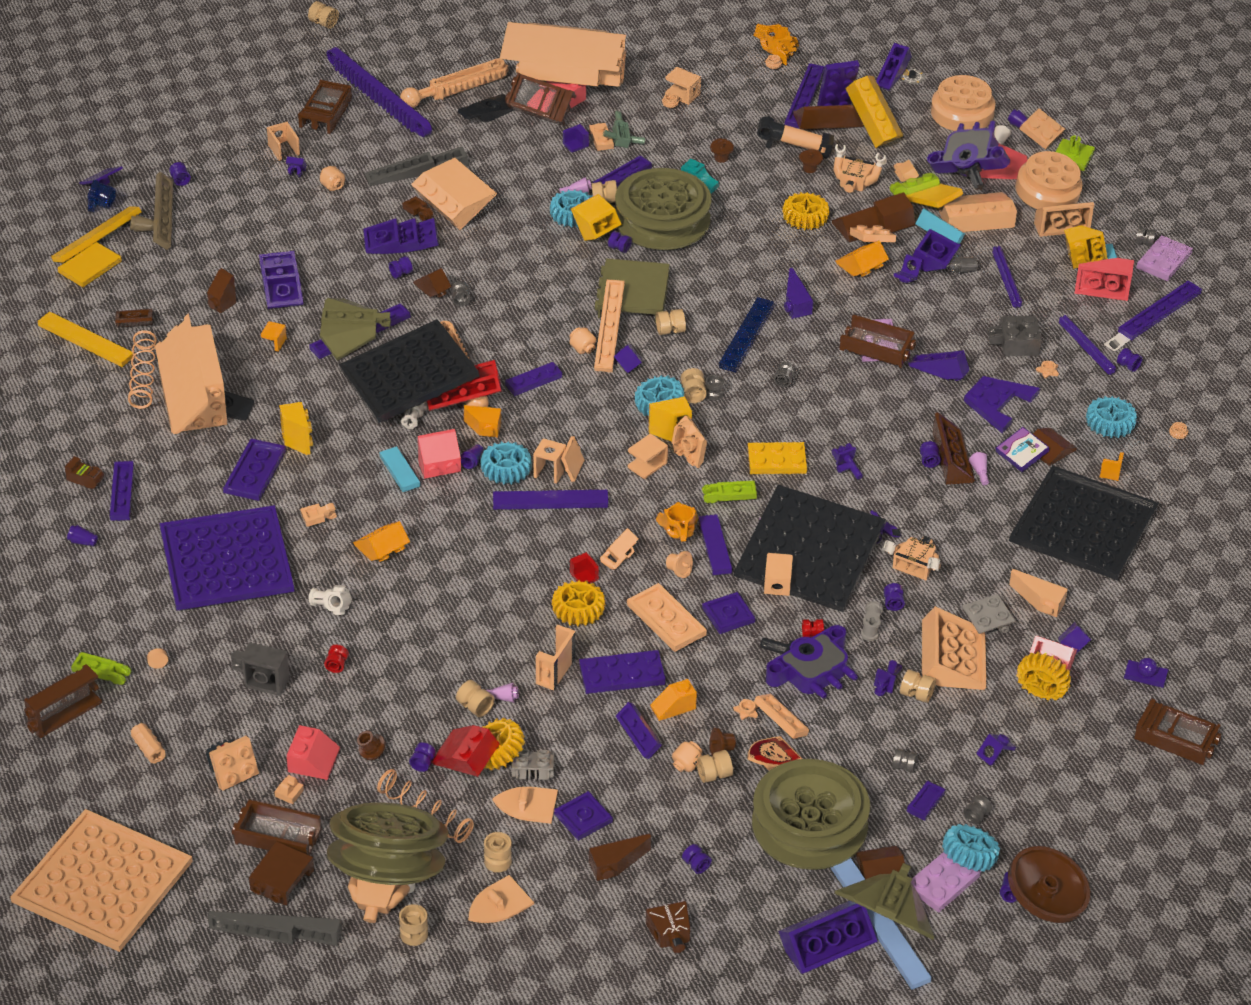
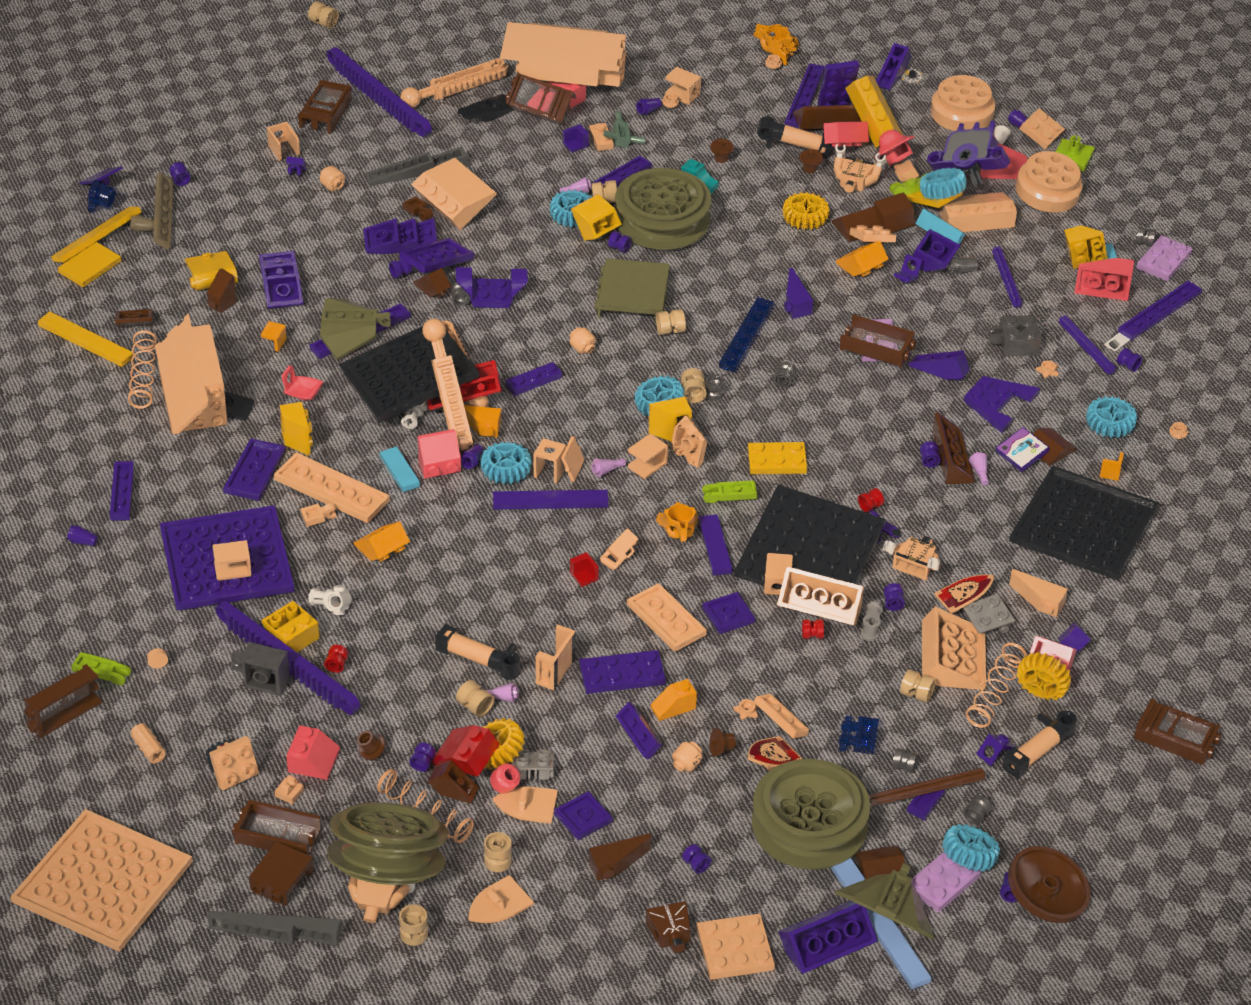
(82, 473): reddish brown leg -> none
(206, 267): none -> yellow door
(232, 560): none -> light nougat piece
(292, 626): none -> yellow slope
(298, 665): none -> dark purple gear
(299, 386): none -> coral piece
(331, 487): none -> light nougat plate
(436, 255): none -> dark purple plate
(447, 383): none -> light nougat gear
(452, 782): none -> reddish brown slope
(491, 292): none -> dark purple piece
(505, 662): none -> piece
(505, 778): none -> coral head
(578, 603): yellow gear -> none
(603, 466): none -> lavender cone
(609, 326): light nougat tile -> none
(628, 358): dark purple panel -> none
(645, 106): none -> dark purple cone
(680, 564): light nougat piece -> none
(714, 766): tan wheel -> none
(735, 946): none -> light nougat plate
(810, 661): dark purple piece -> none
(821, 596): none -> light nougat slope
(844, 460): dark purple arm -> none
(846, 133): none -> coral brick
(865, 737): none -> clear blue plate
(870, 500): none -> red wheel
(885, 680): dark purple arm -> none
(894, 146): none -> coral helmet
(926, 787): none -> reddish brown axle
(943, 183): none -> medium azure gear
(964, 592): none -> shield
(982, 710): none -> light nougat piece
(1018, 760): none -> piece
(1056, 219): light nougat slope -> none
(1146, 672): dark purple tile -> none

